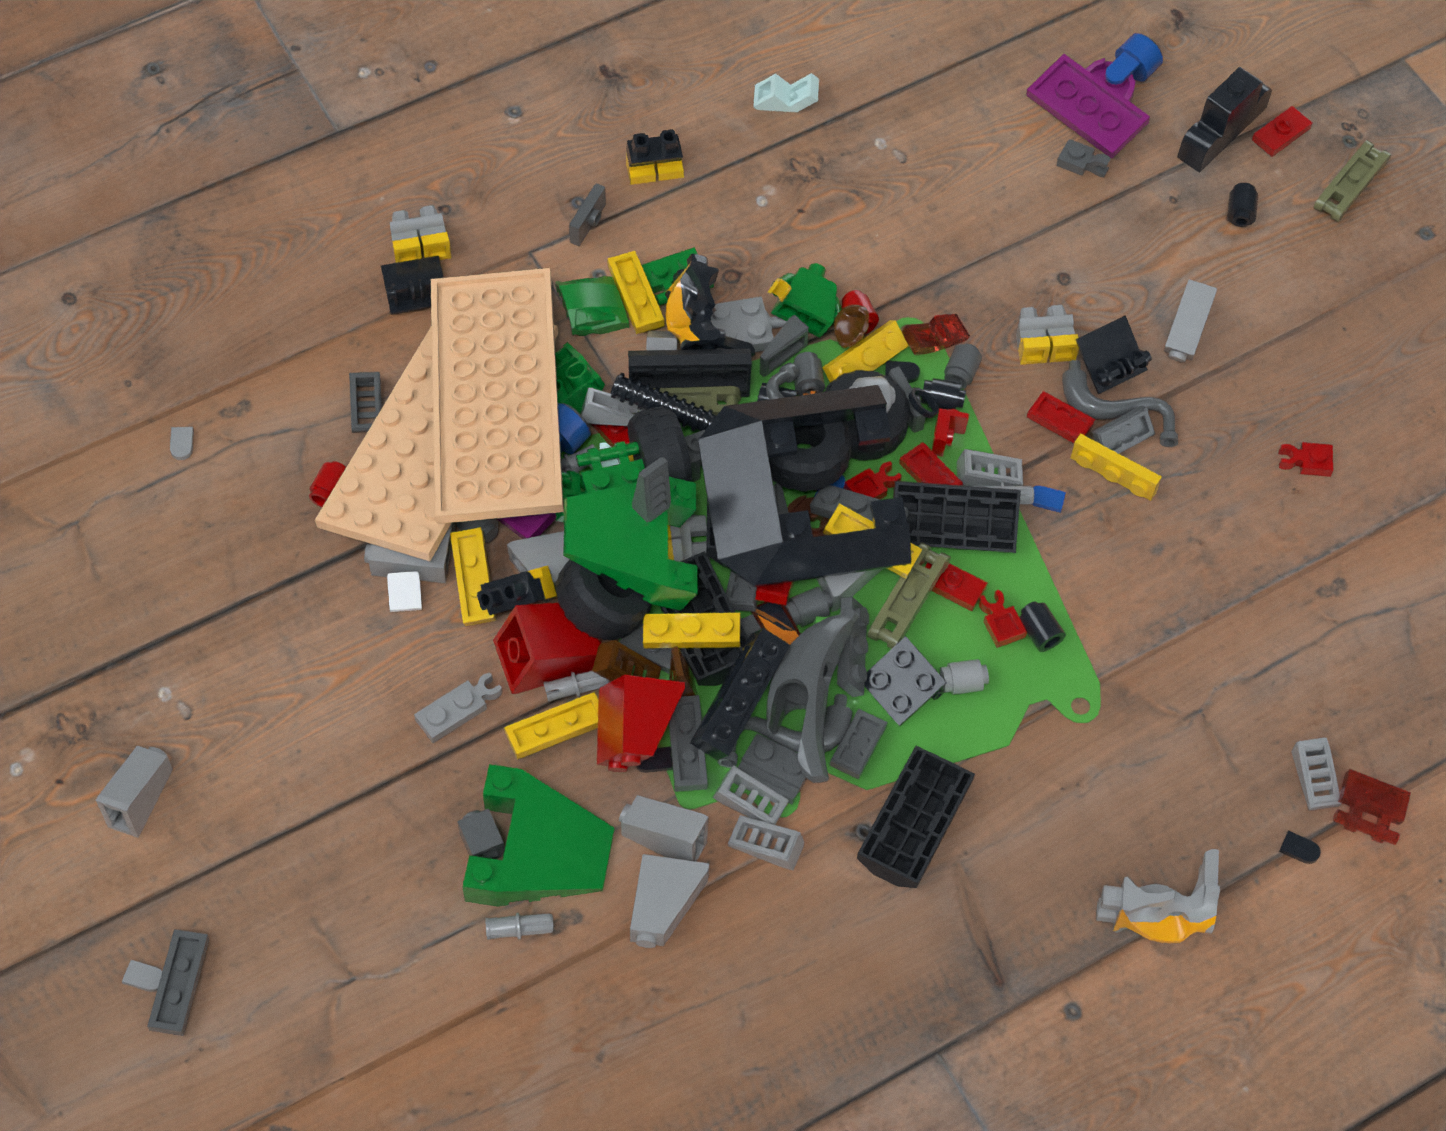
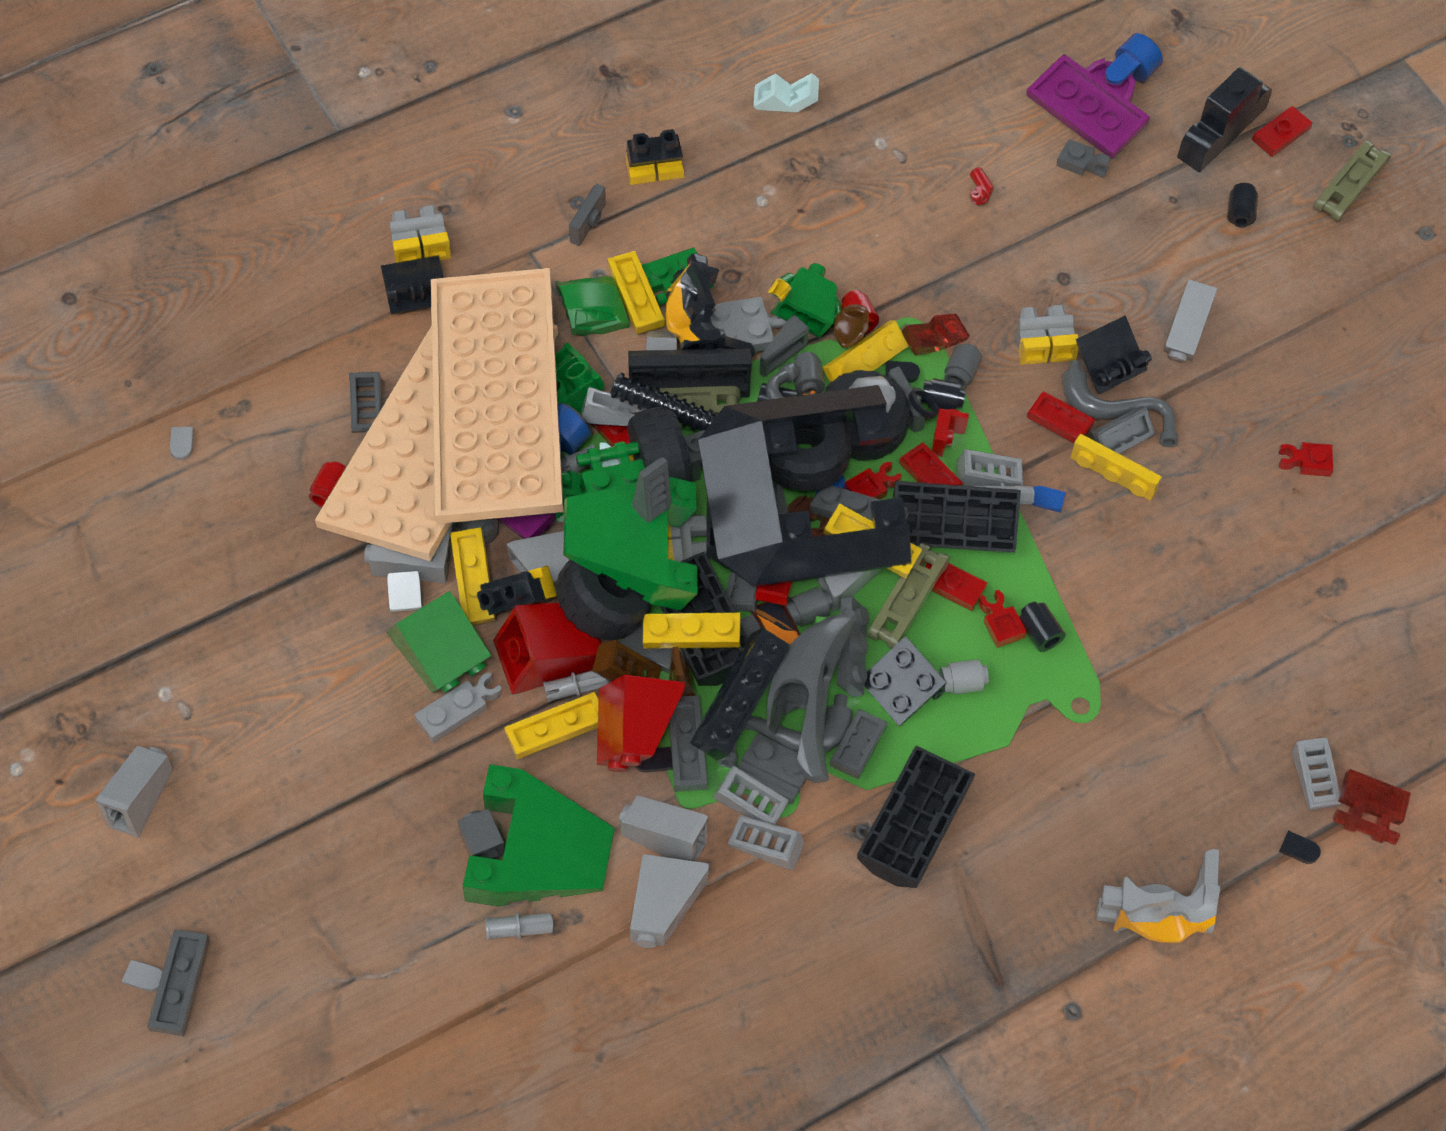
(440, 643): none -> green slope
(983, 188): none -> red arm

